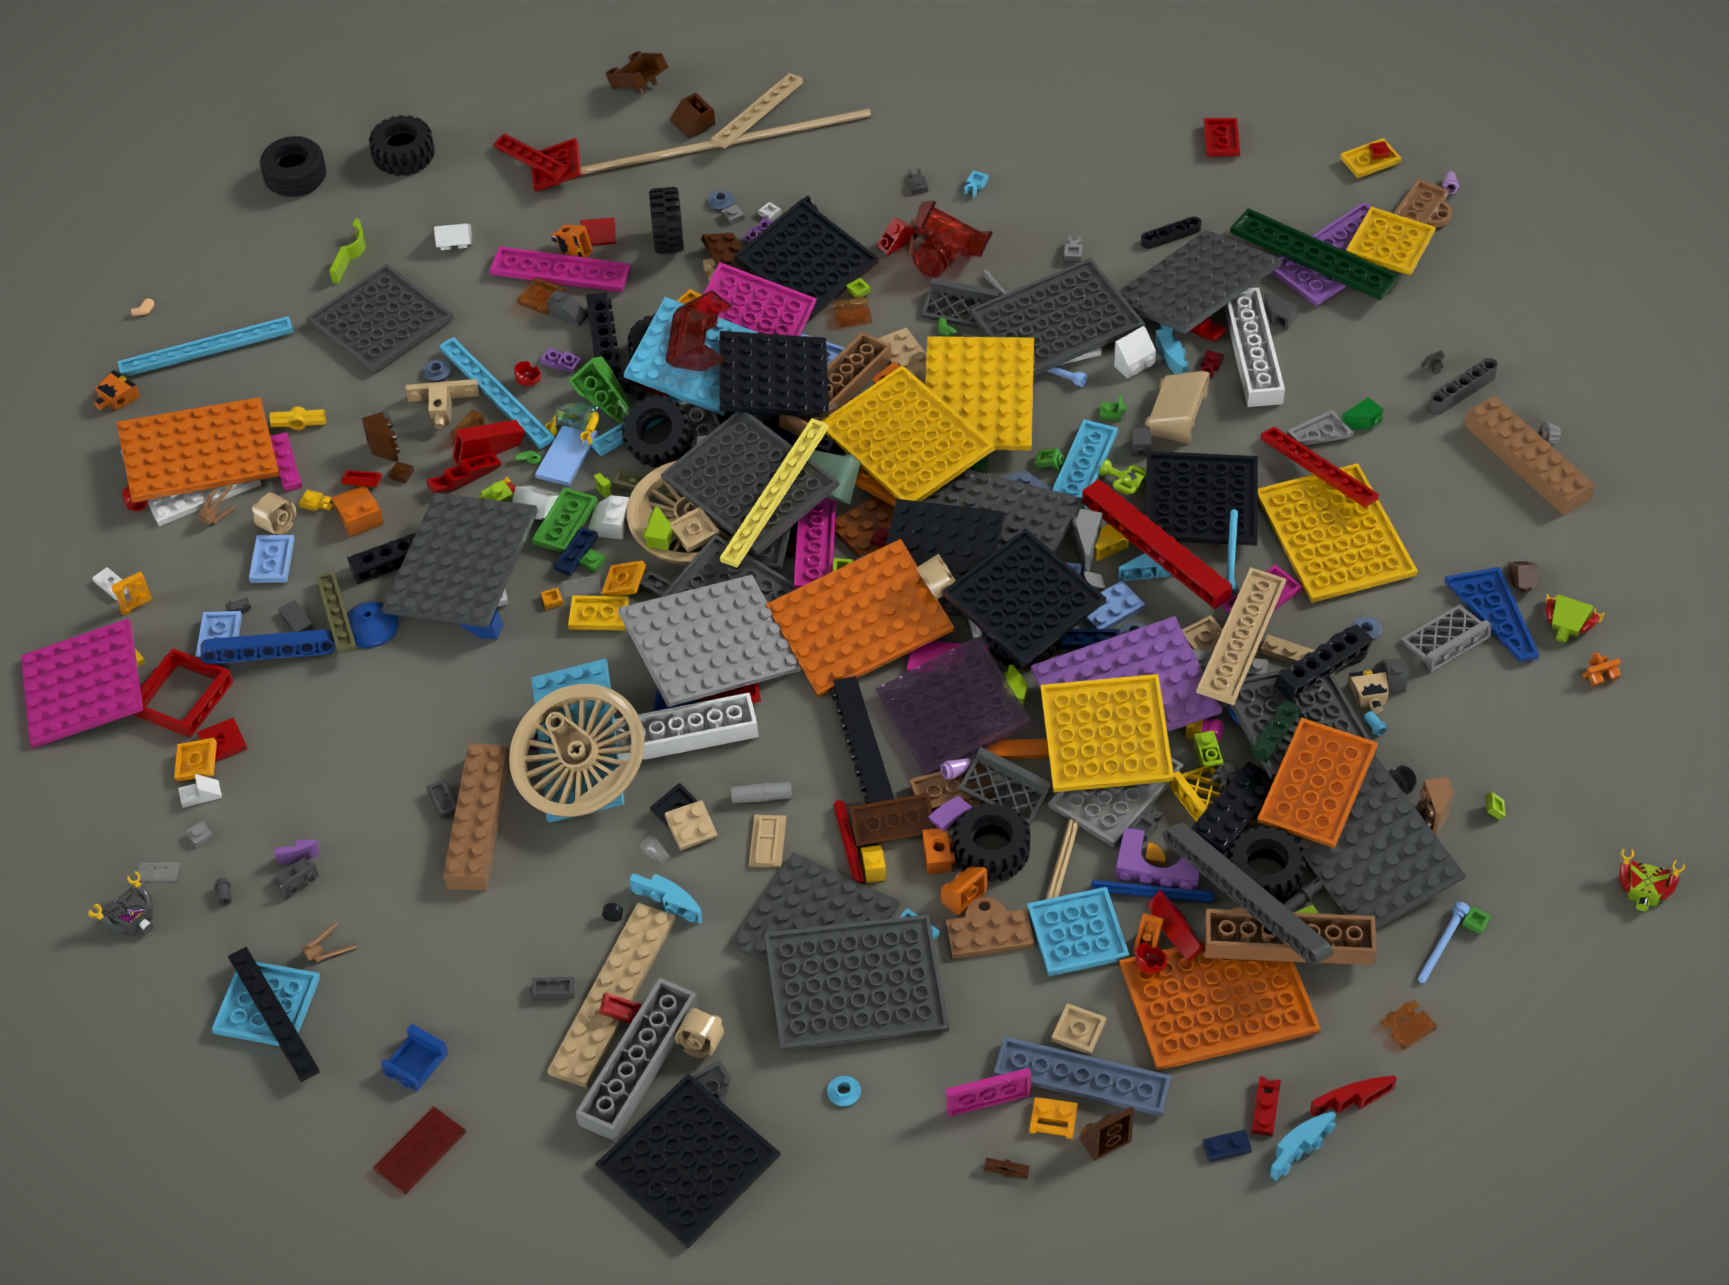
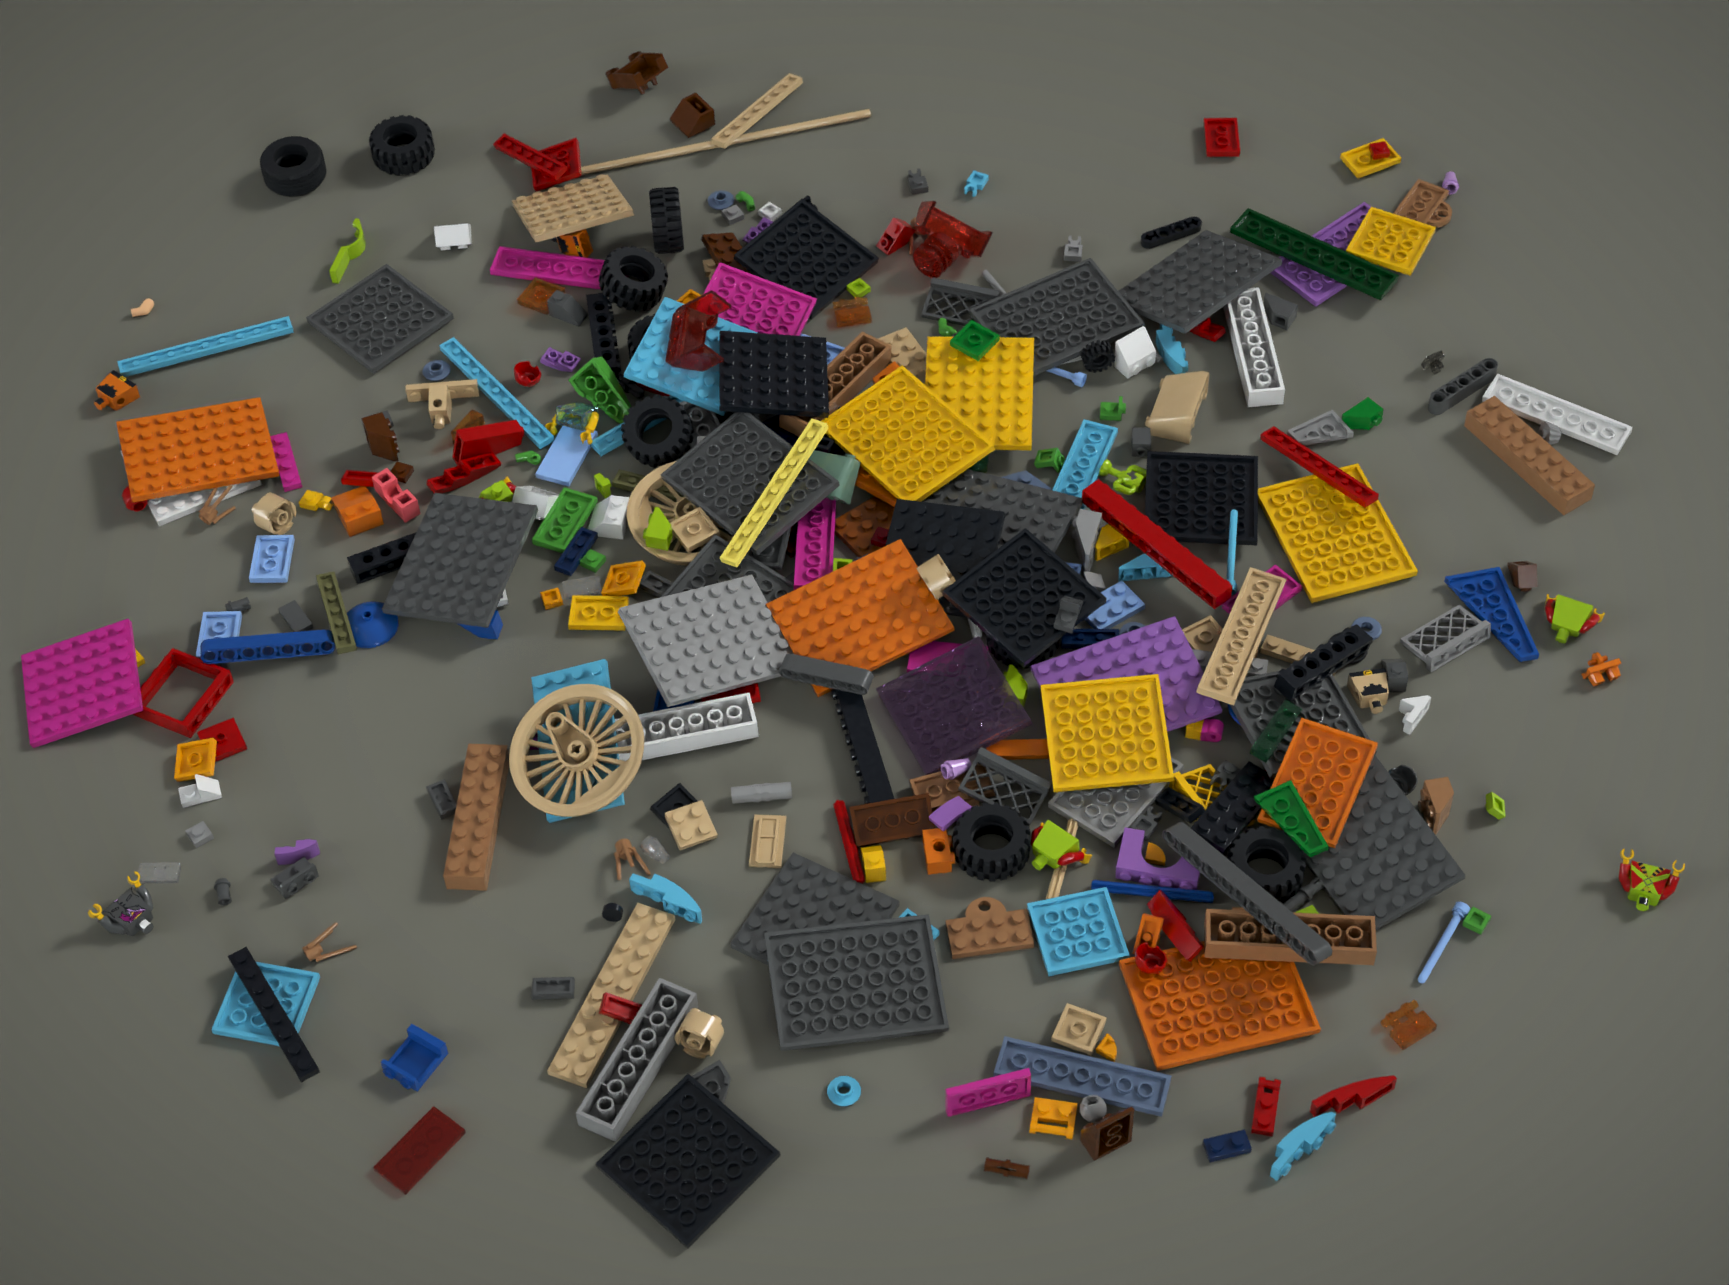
(106, 579): white plate -> none
(137, 591): light orange plate -> none
(297, 418): yellow piece -> none
(401, 502): none -> coral arch
(572, 207): none -> tan plate
(600, 230): red slope -> none
(625, 851): none -> medium nougat plant
(638, 264): none -> black tyre
(743, 196): none -> bright green arm
(826, 674): none -> dark grey beam
(964, 889): orange slope -> none
(974, 340): none -> green plate
(1055, 847): none -> lime torso
(1068, 614): none -> dark grey slope
(1093, 1108): none -> light grey piece
(1095, 349): none -> black tyre
(1107, 1048): none -> light orange tile
(1179, 805): none -> black plate
(1207, 749): lime slope -> none
(1212, 362): dark red plate -> none
(1291, 814): none -> green wing
(1374, 722): medium azure pin -> none
(1414, 710): none -> white slope
(1571, 418): none -> white plate

